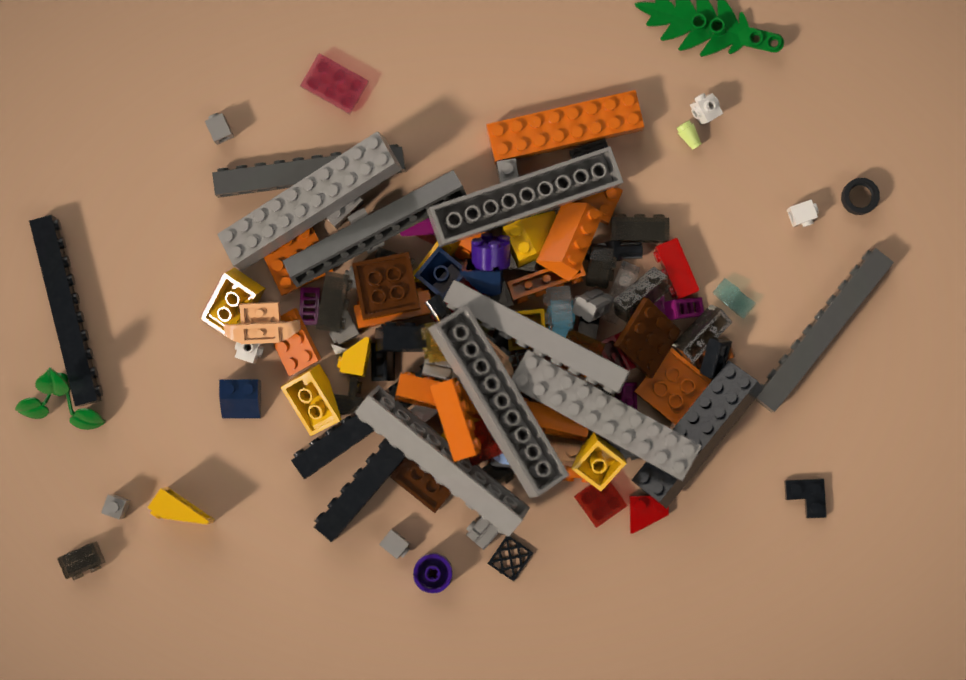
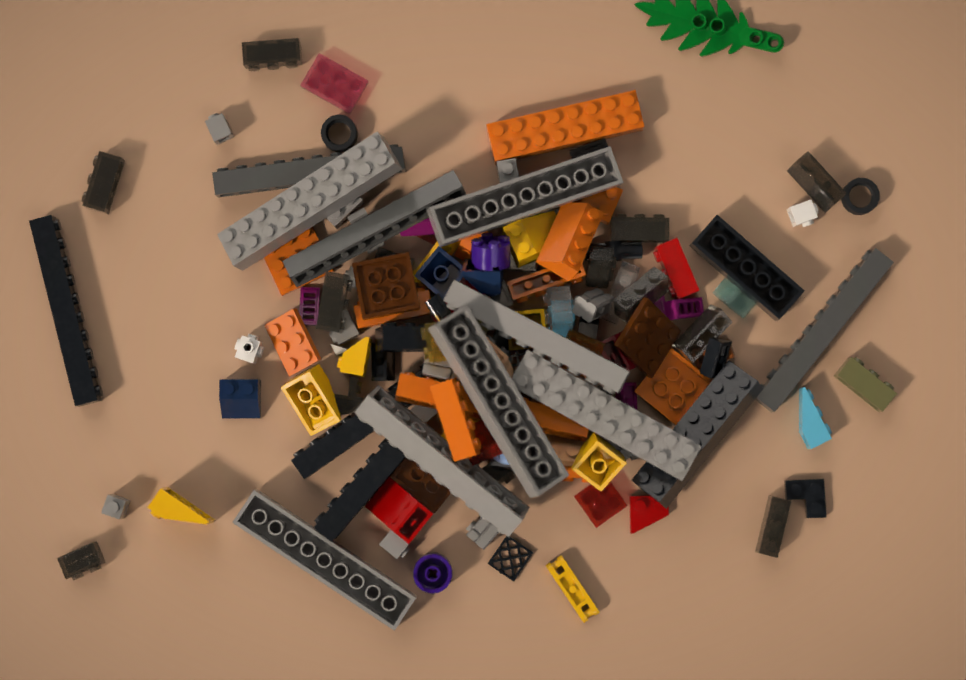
(57, 384): green plant -> none
(103, 182): none -> clear smoke brick
(231, 292): yellow slope -> none
(261, 324): light nougat plate -> none
(272, 54): none -> clear smoke brick
(324, 559): none -> light grey brick
(336, 119): none -> black tyre
(399, 510): none -> red slope
(572, 588): none -> yellow plate
(689, 134): yellowish green cone -> none
(706, 108): white brick -> none
(746, 268): none -> black brick
(773, 526): none -> clear smoke brick
(811, 425): none -> medium azure slope
(816, 181): none -> clear smoke brick
(865, 384): none -> olive brick

